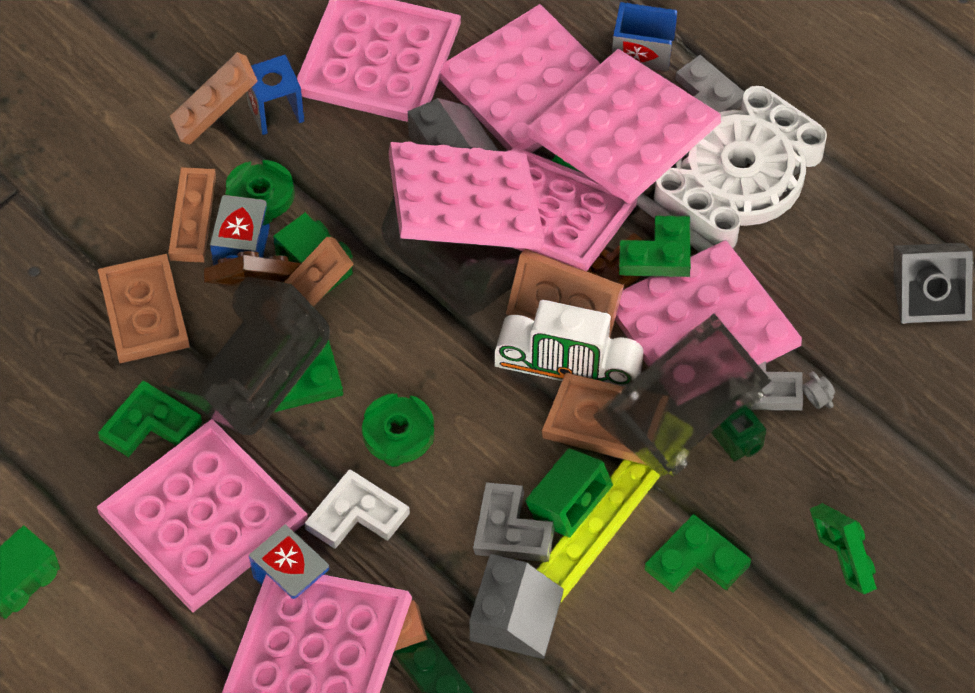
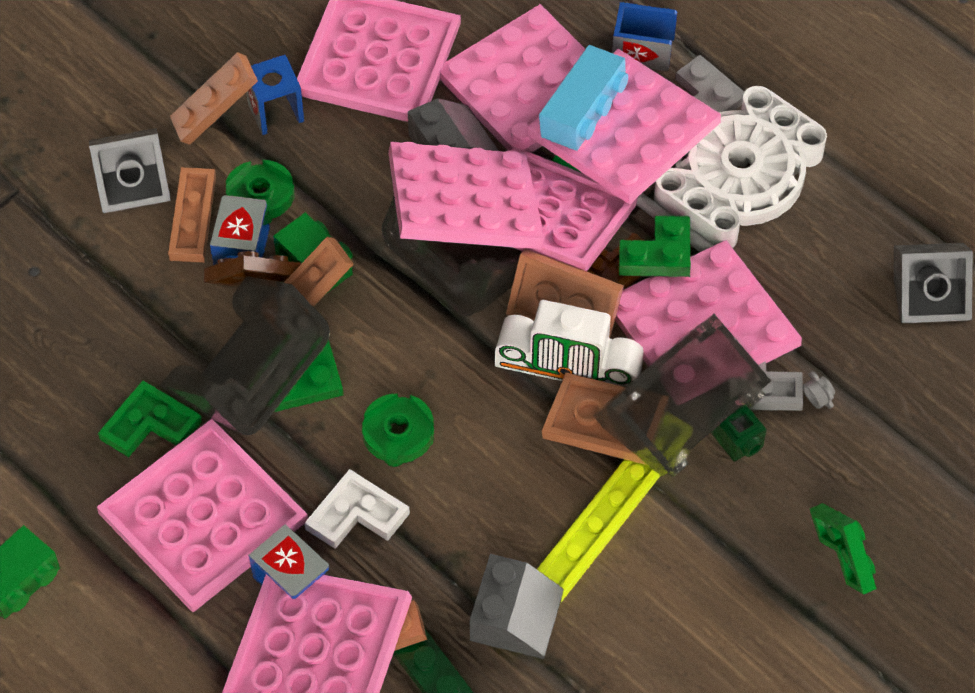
(129, 170): none -> slope
(143, 308): nougat plate -> none
(503, 532): light grey plate -> none
(569, 491): green brick -> none
(583, 98): none -> medium azure brick
(696, 547): green plate -> none

